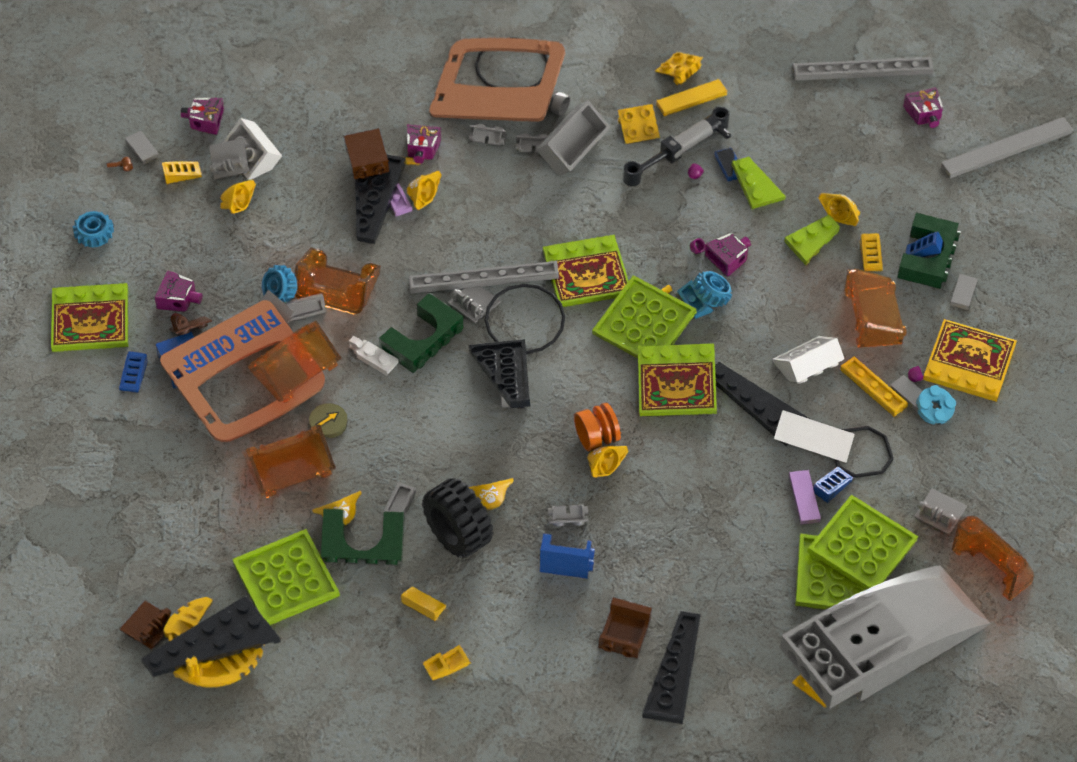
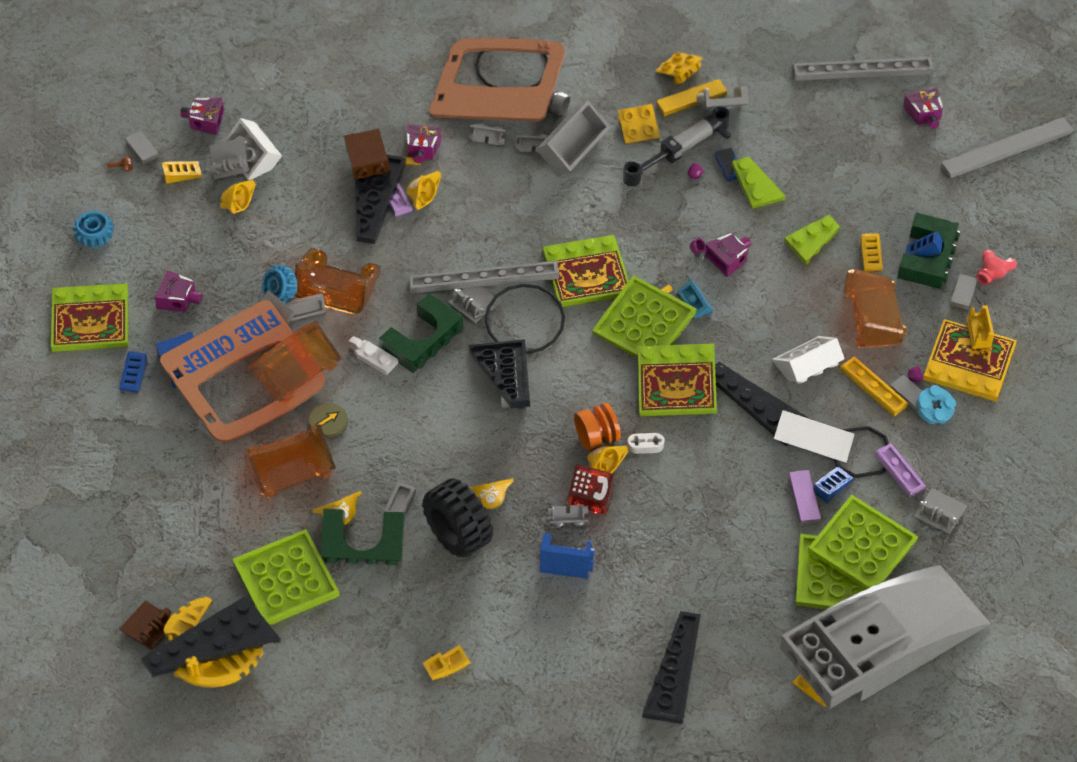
(182, 326): reddish brown hinge -> none
(422, 603): yellow slope -> none
(591, 488): none -> clear red slope
(625, 628): reddish brown panel -> none
(646, 443): none -> white beam
(712, 289): dark azure gear -> none
(740, 99): none -> light grey panel
(840, 208): yellow hat -> none
(900, 470): none -> lavender tile
(975, 537): clear orange windscreen -> none
(980, 328): none -> yellow hinge
(994, 267): none -> coral animal

